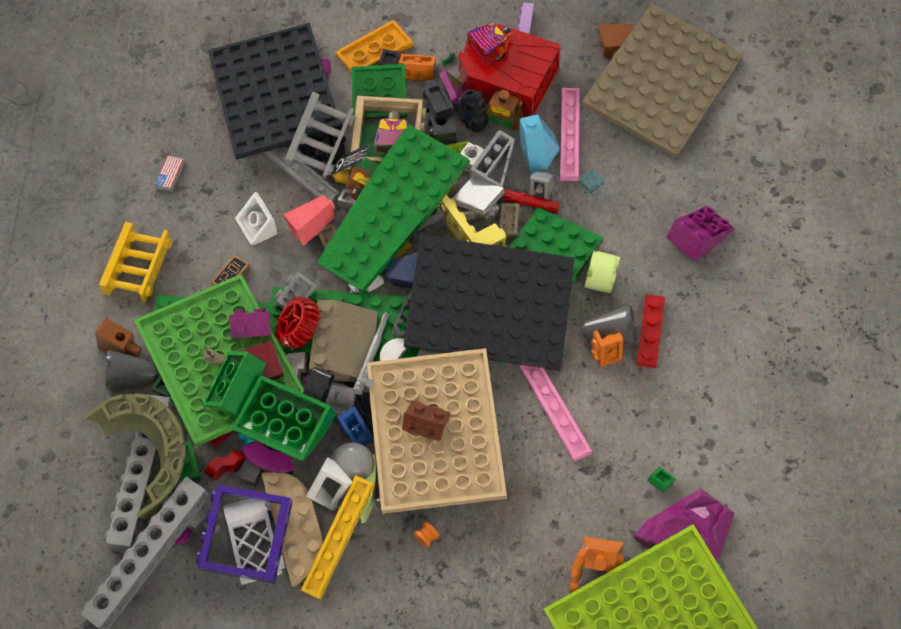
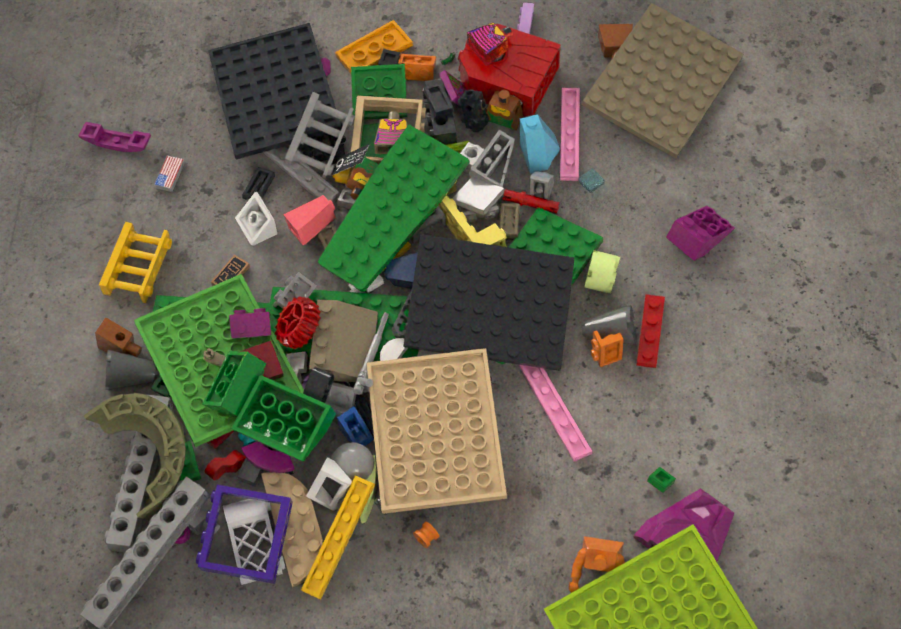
(114, 140): none -> magenta slope
(246, 194): none -> black tile
(425, 420): copper bracket -> none

